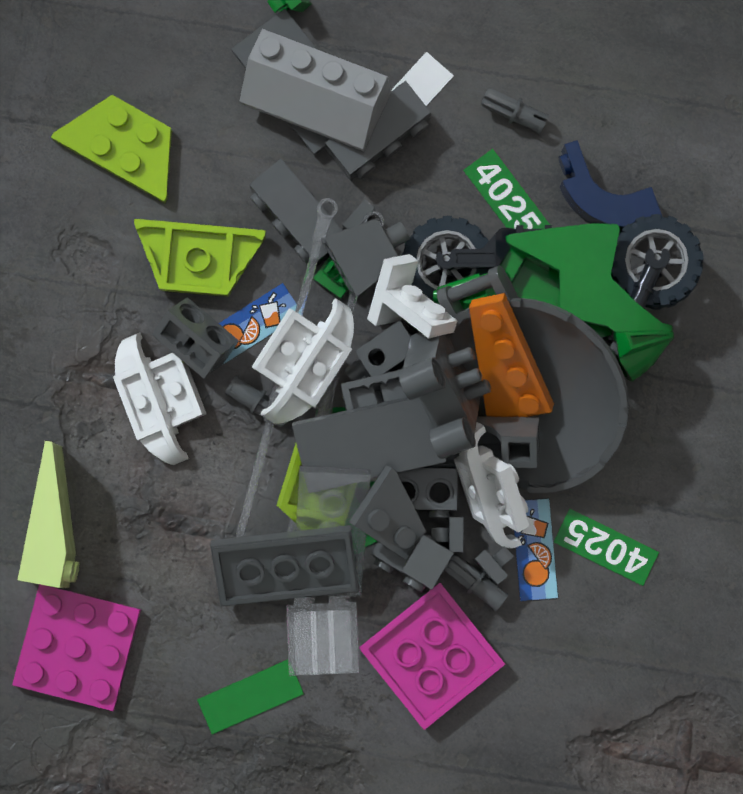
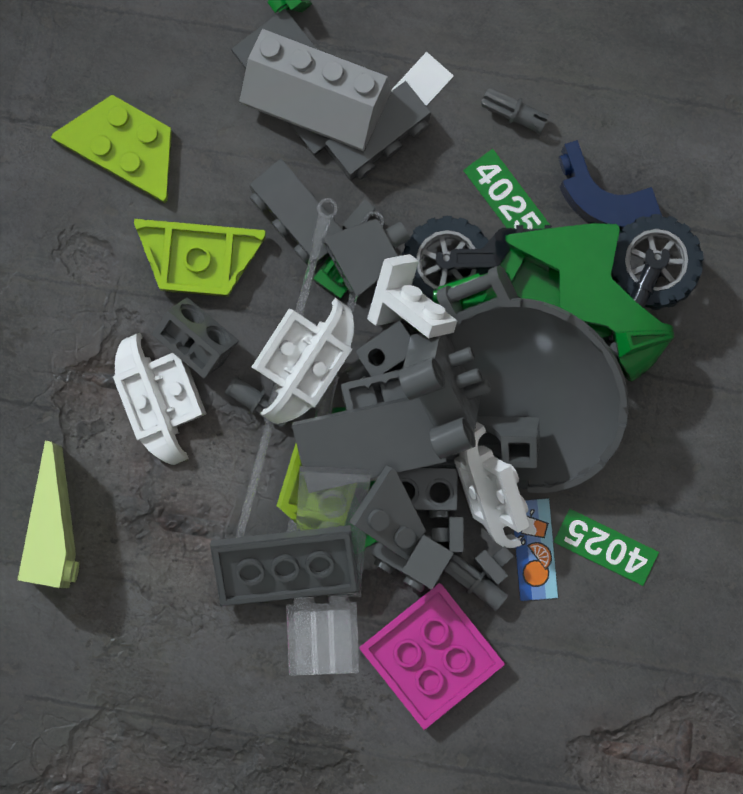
(76, 647): dark pink plate -> none
(249, 697): green sticker -> none
(258, 319): sticker -> none
(506, 361): orange wing -> none

